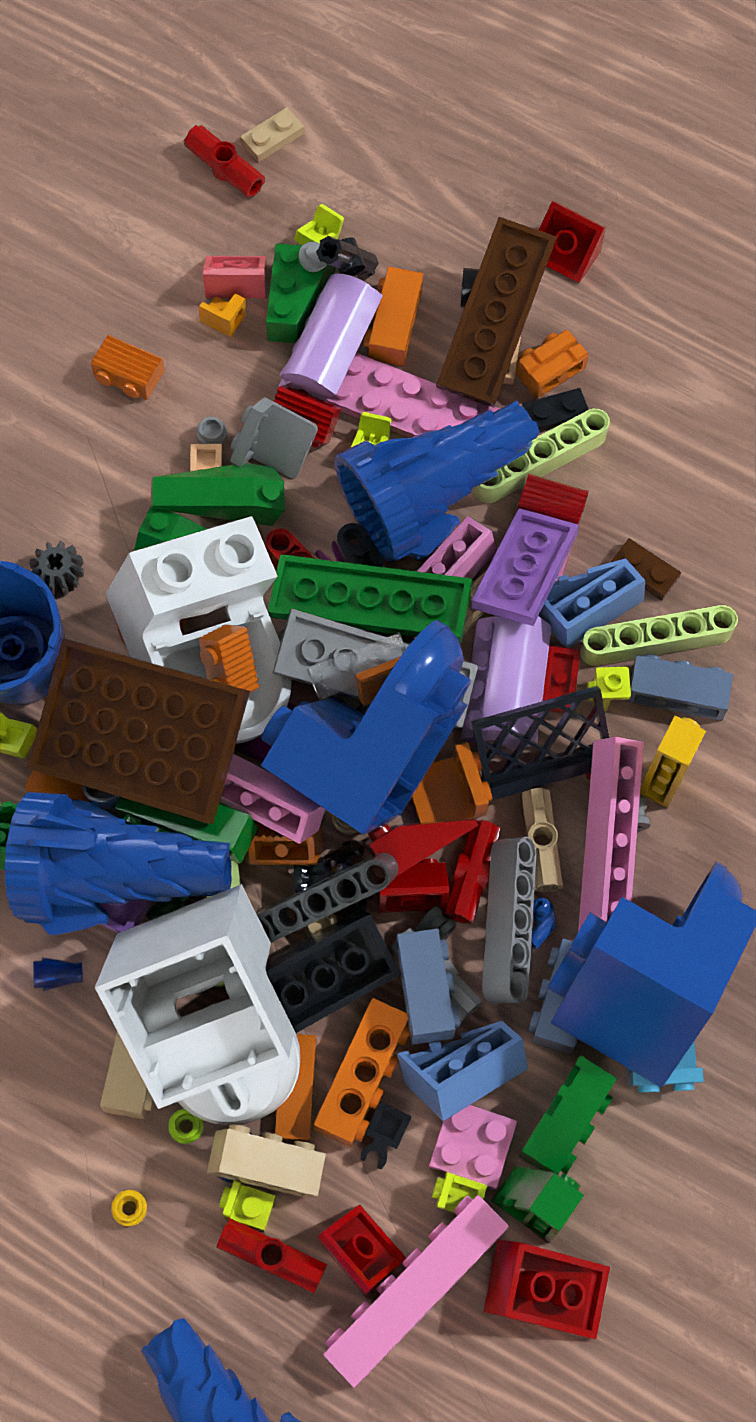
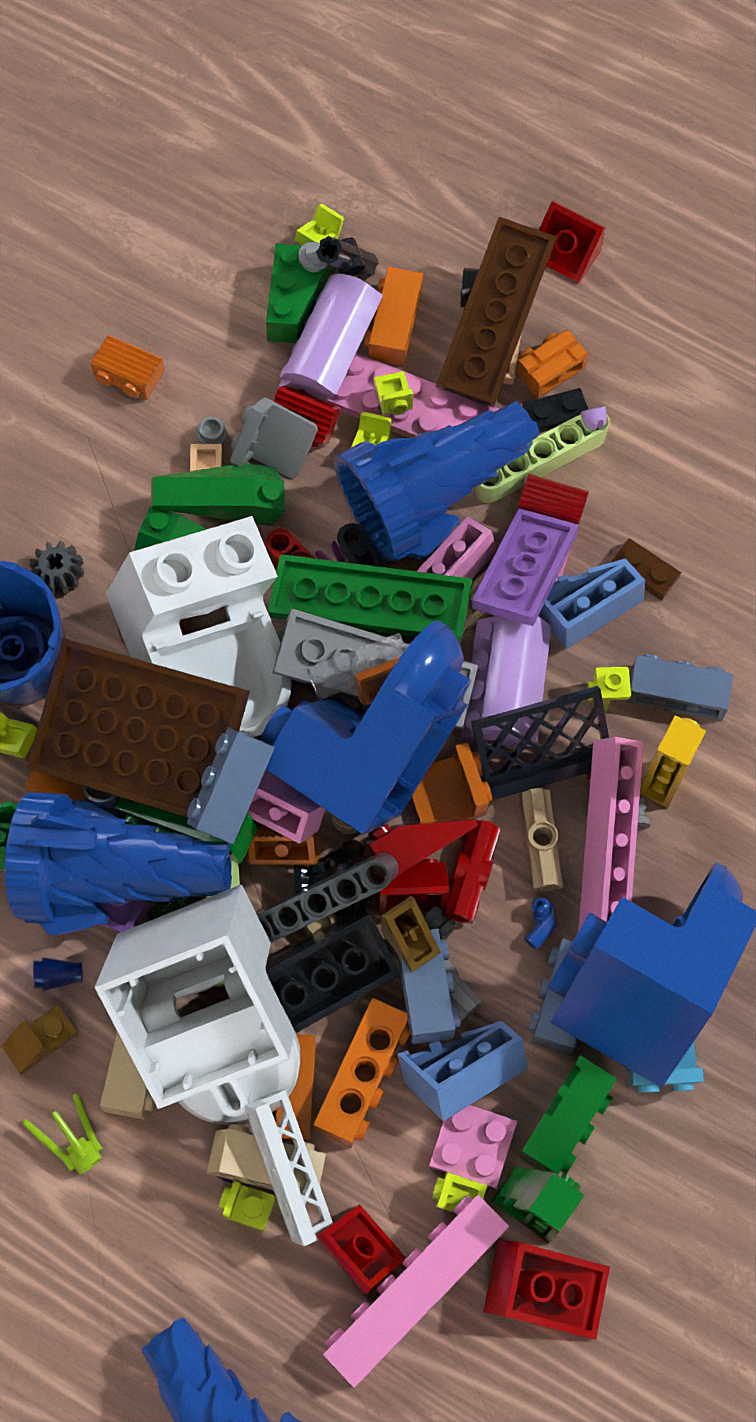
(38, 1039): none -> pearl gold slope
(82, 1154): none -> lime plant
(123, 1198): yellow plate -> none
(174, 1127): lime plate -> none
(223, 315): light orange panel -> none
(224, 161): red piece -> none
(229, 657): orange brick -> none
(229, 785): none -> sand blue brick
(235, 275): coral slope -> none
(250, 1244): red piece -> none
(272, 134): tan plate -> none
(281, 1168): none -> white fence
(387, 1129): black plate -> none
(393, 393): none -> neon yellow bracket
(409, 934): none -> pearl gold slope
(509, 920): light grey beam -> none
(561, 673): red plate -> none
(594, 417): none -> lavender hinge
(669, 625): yellowish green beam -> none

